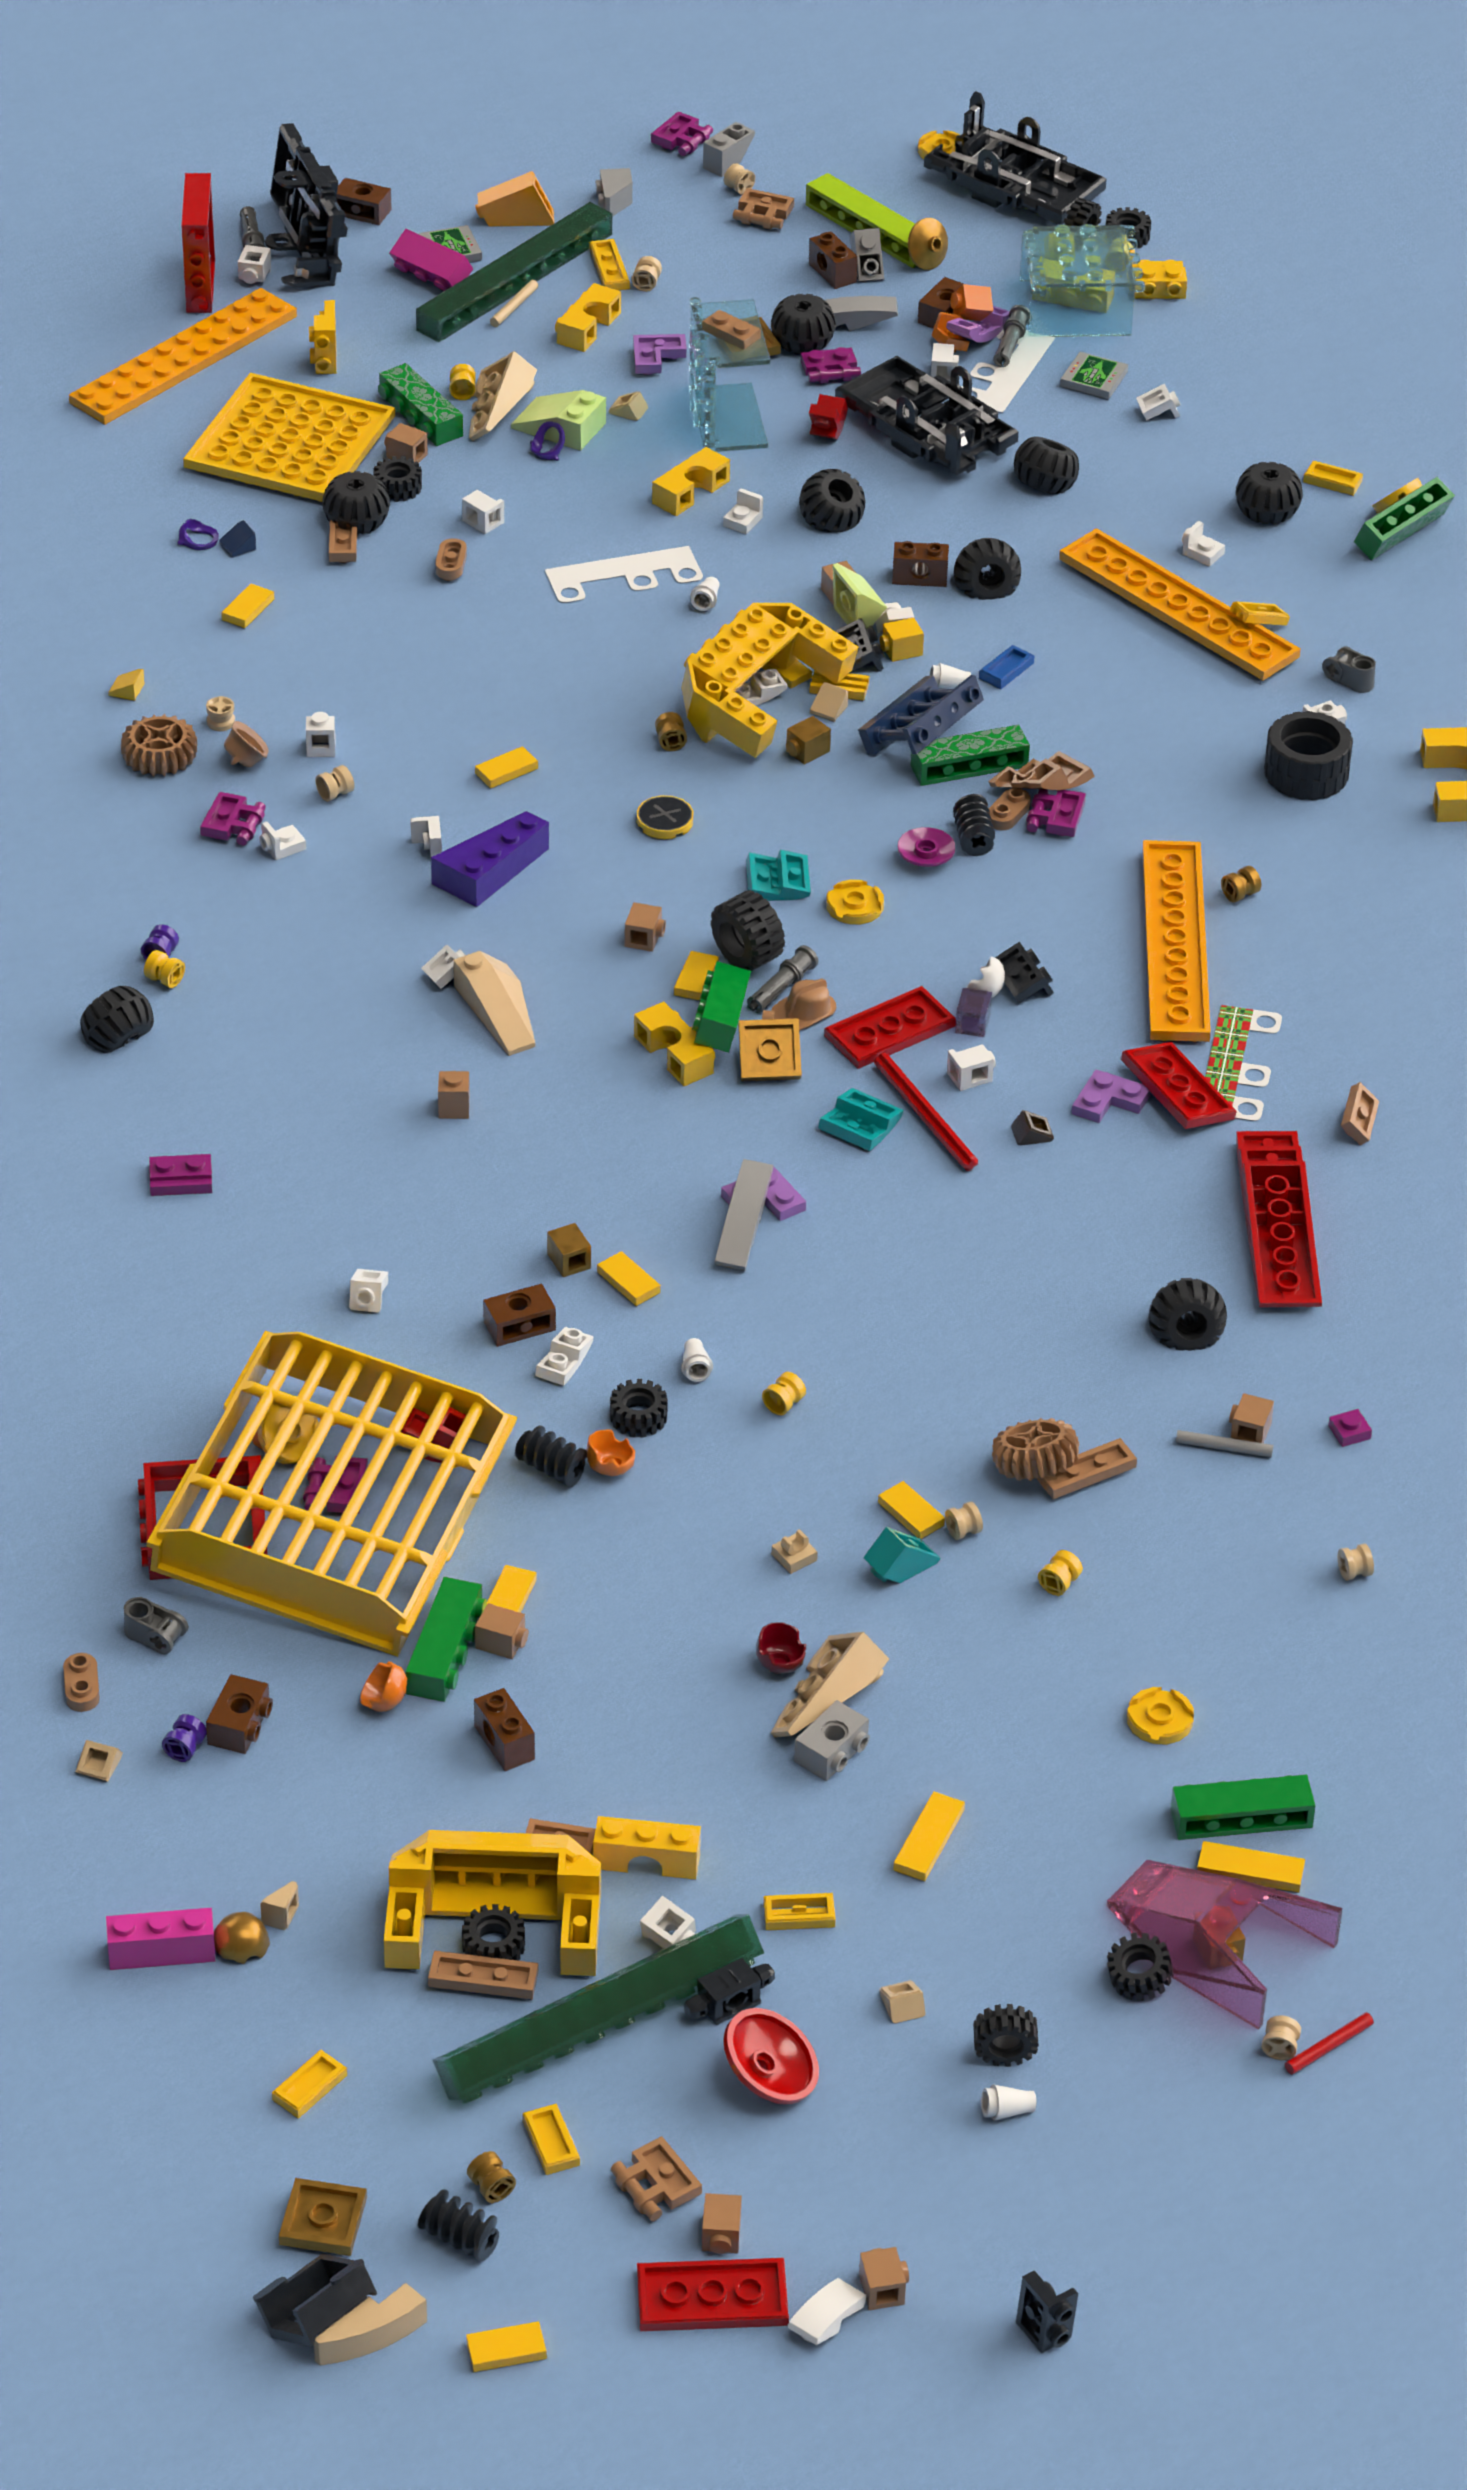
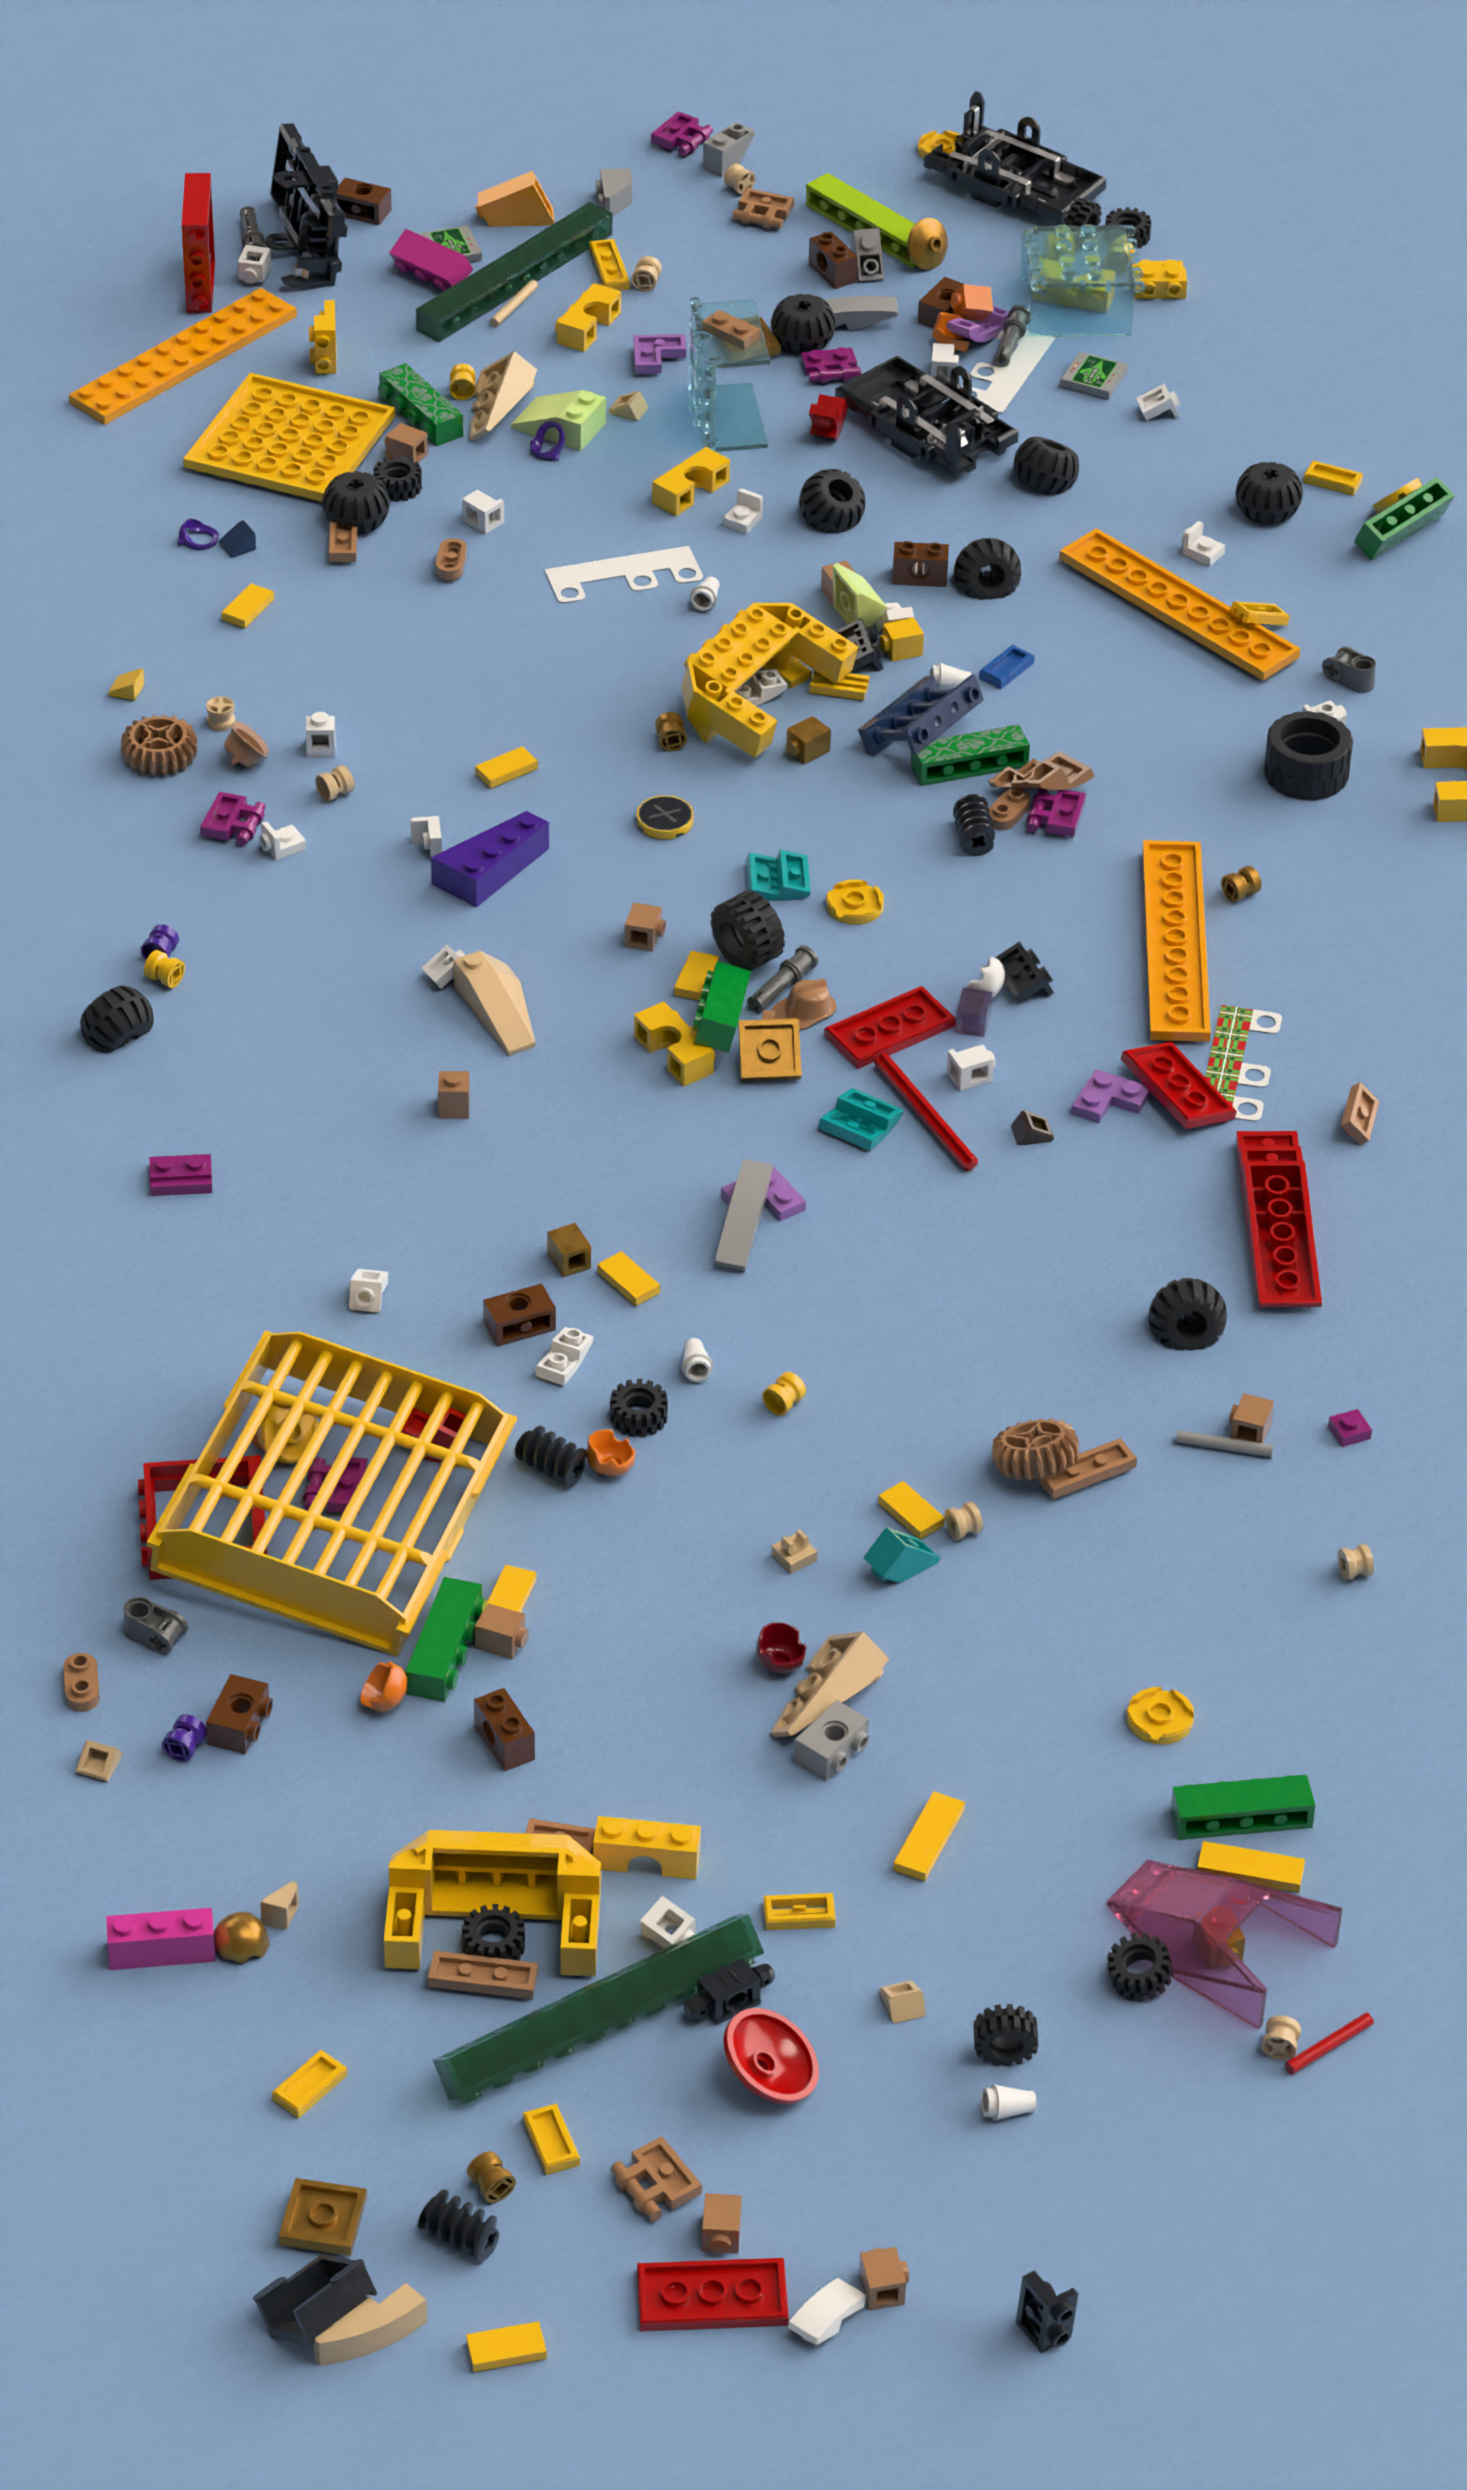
(830, 702): tan slope -> none
(926, 846): magenta dish -> none
(1056, 1576): yellow wheel -> none

